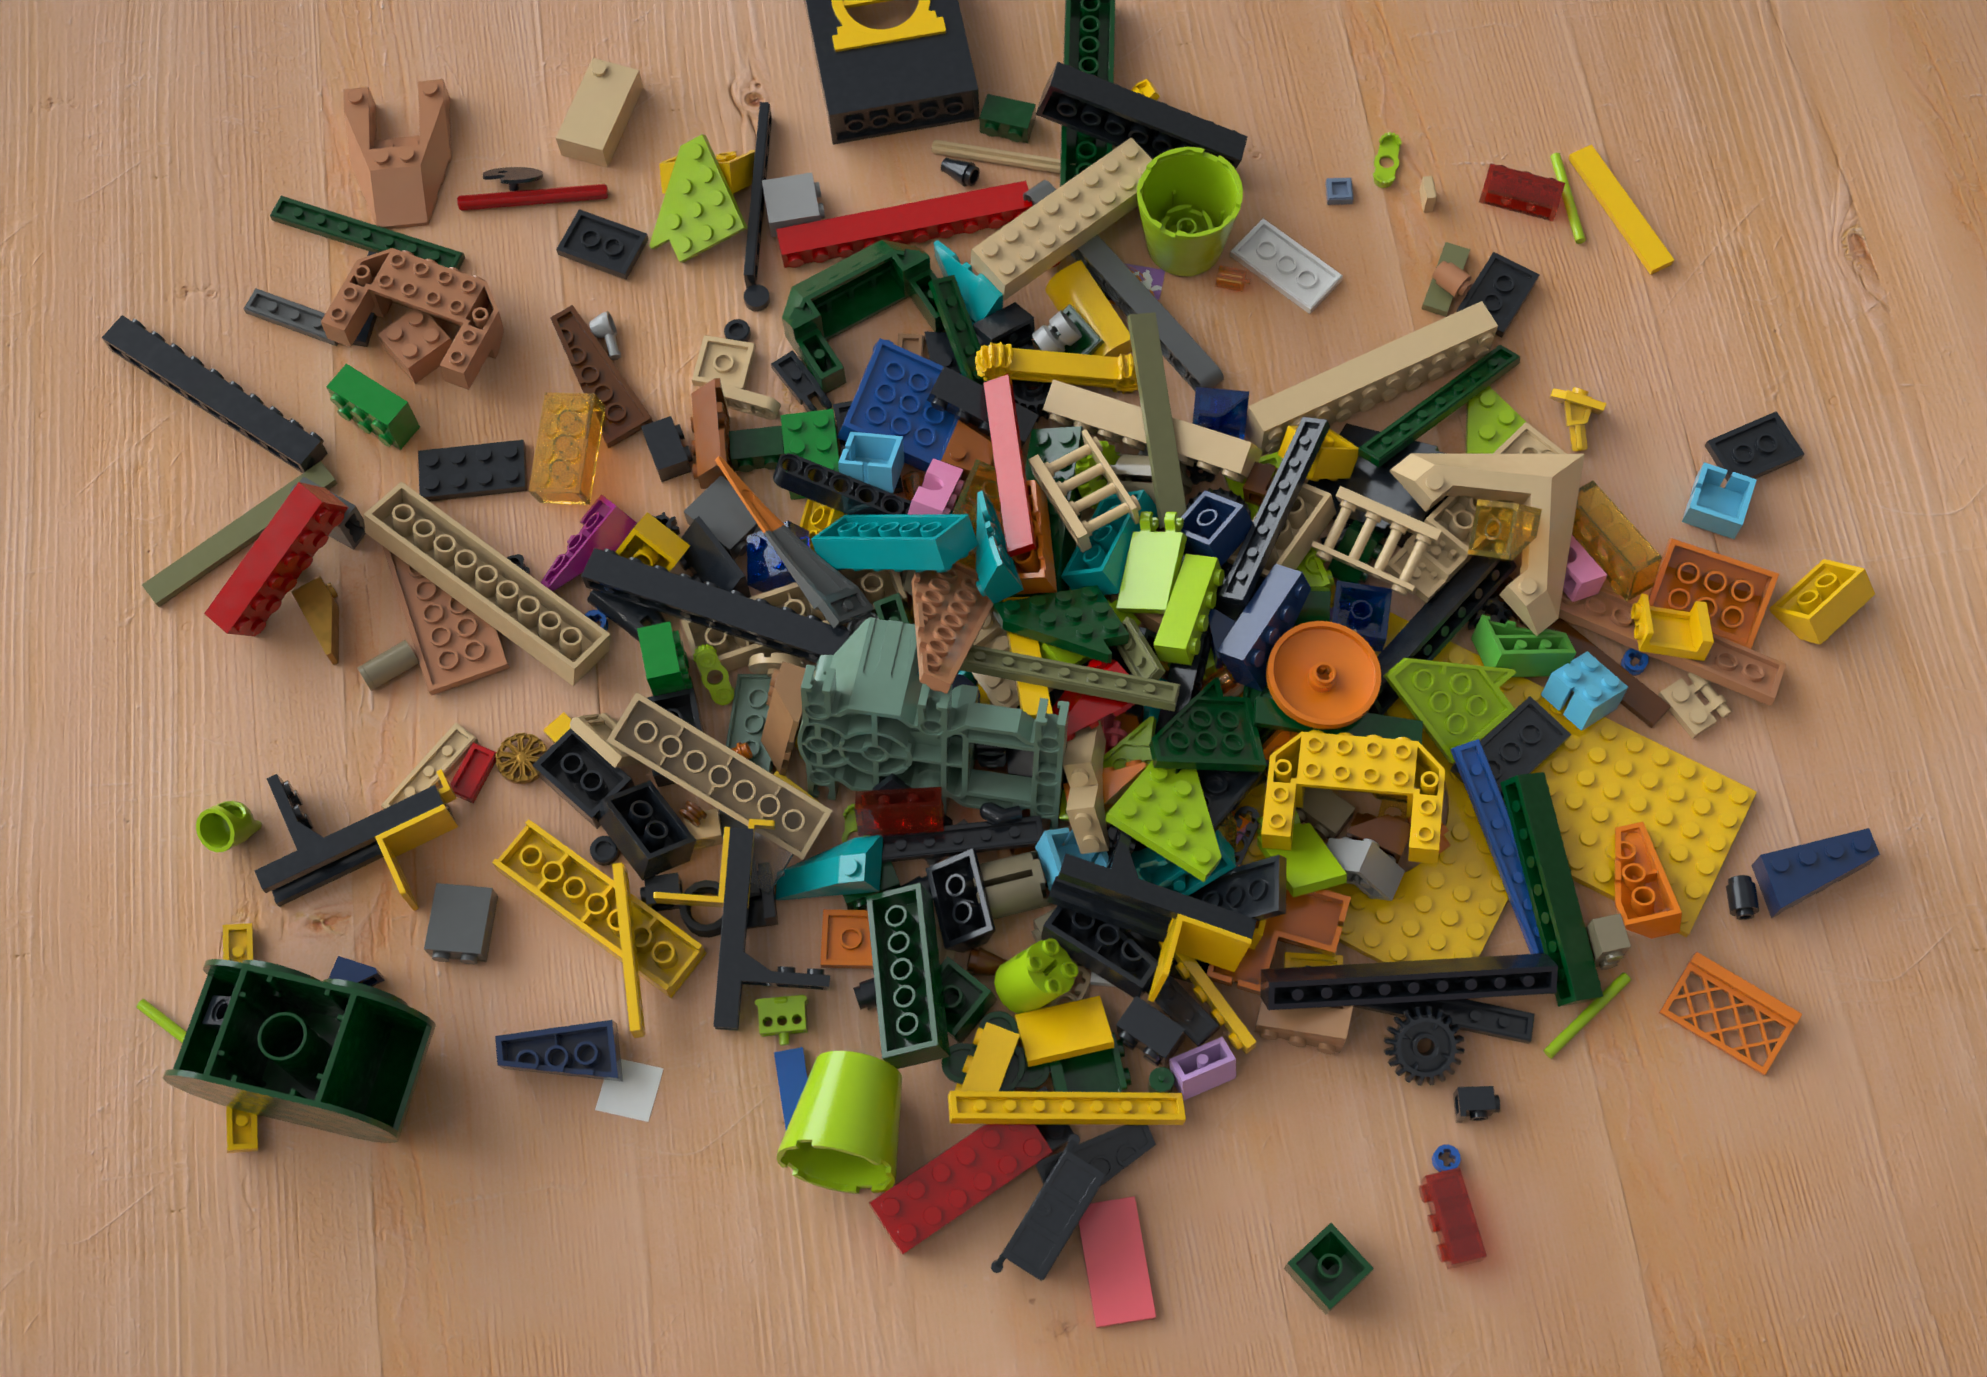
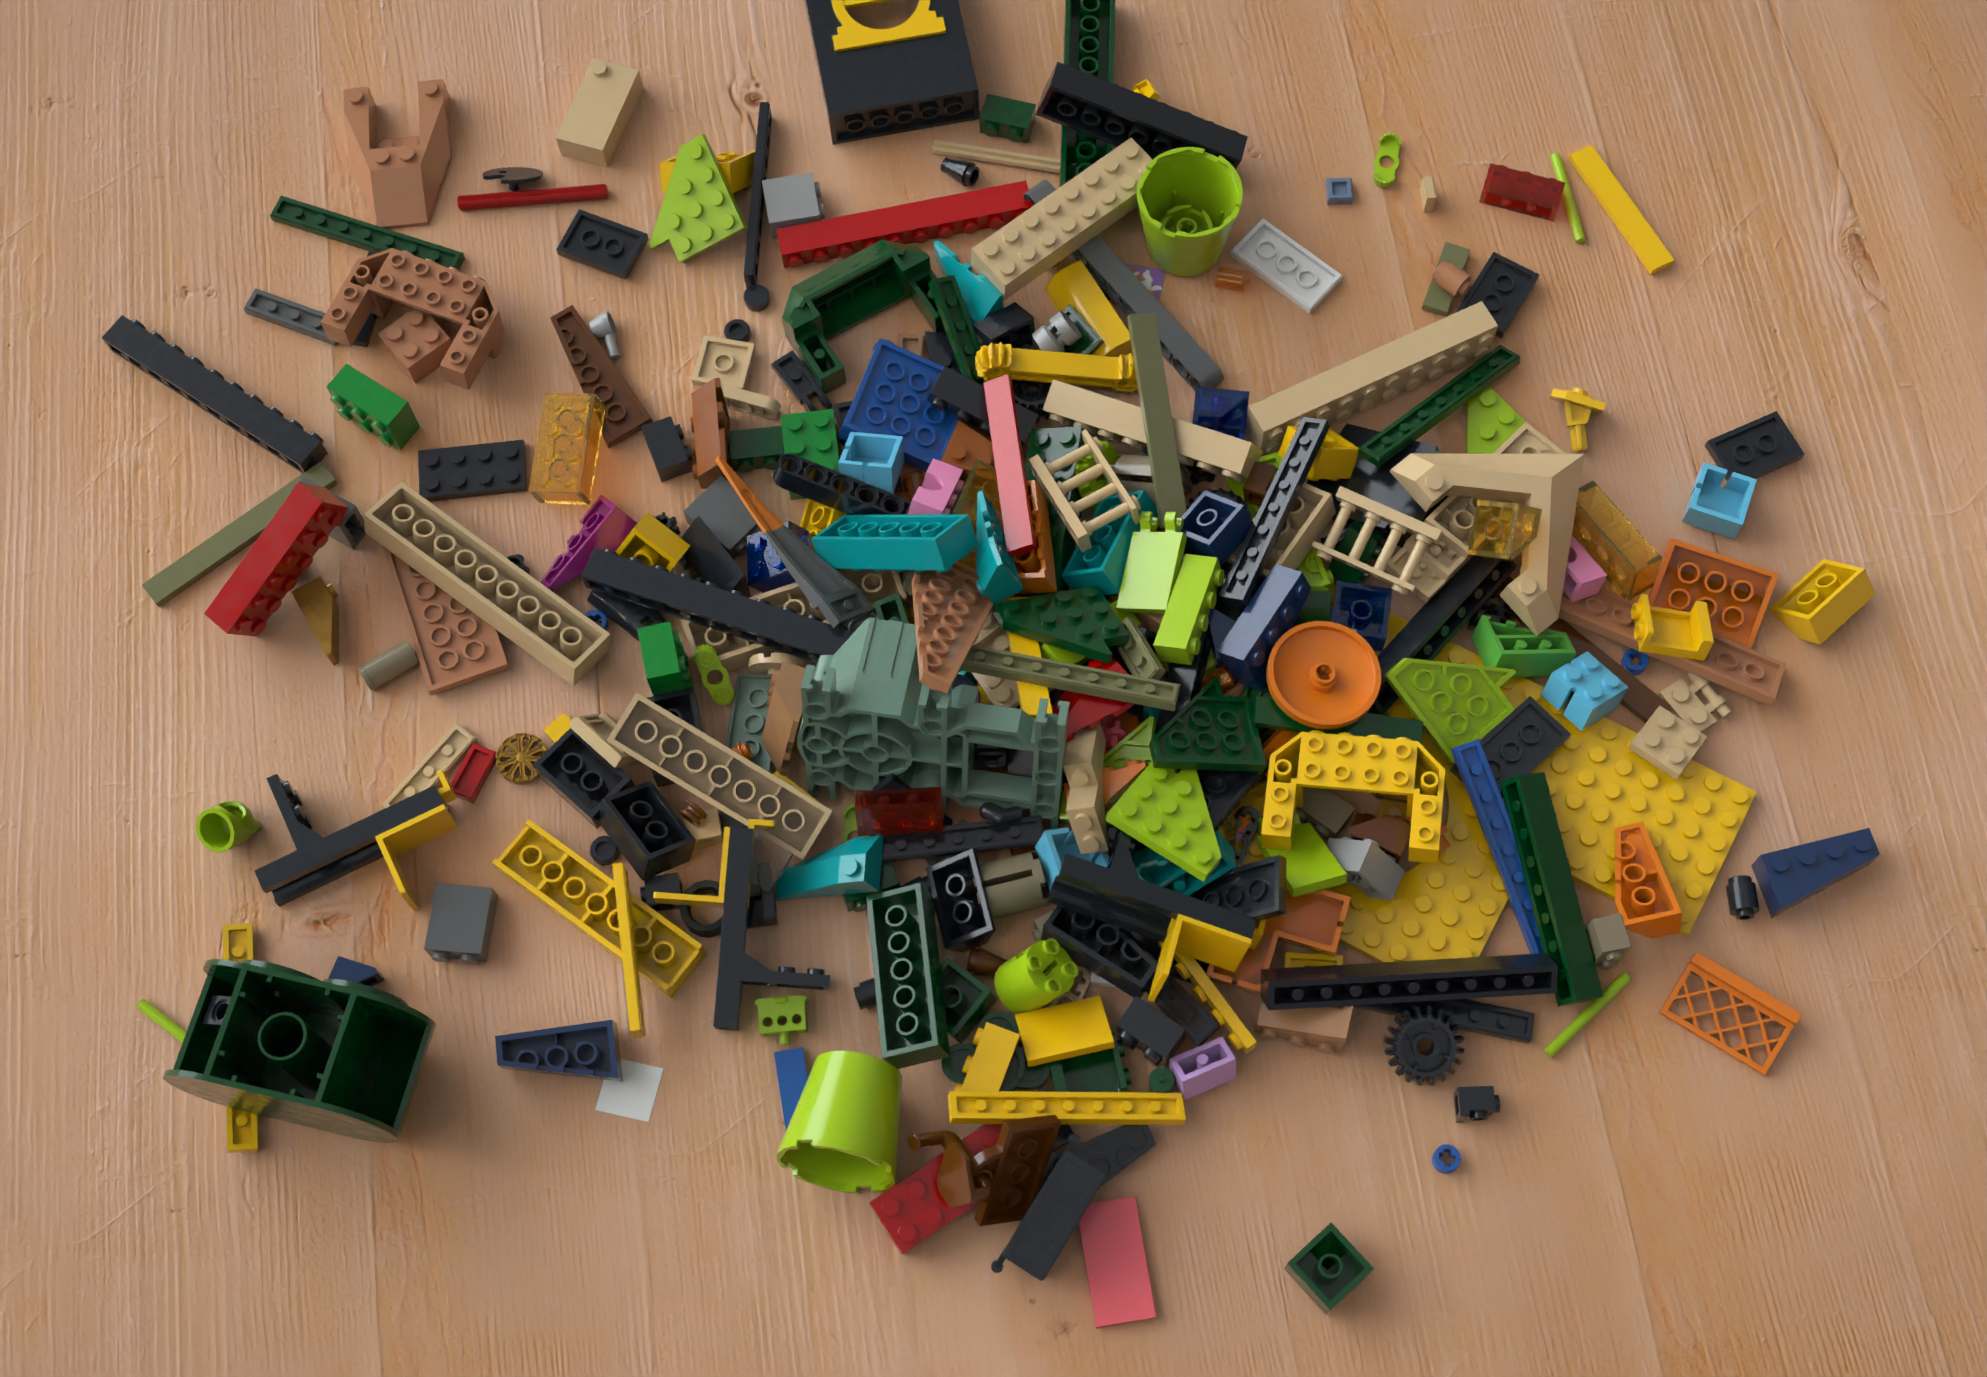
(846, 939): orange plate -> none
(999, 1177): none -> reddish brown plate
(1452, 1218): clear red brick -> none
(1667, 742): none -> tan plate

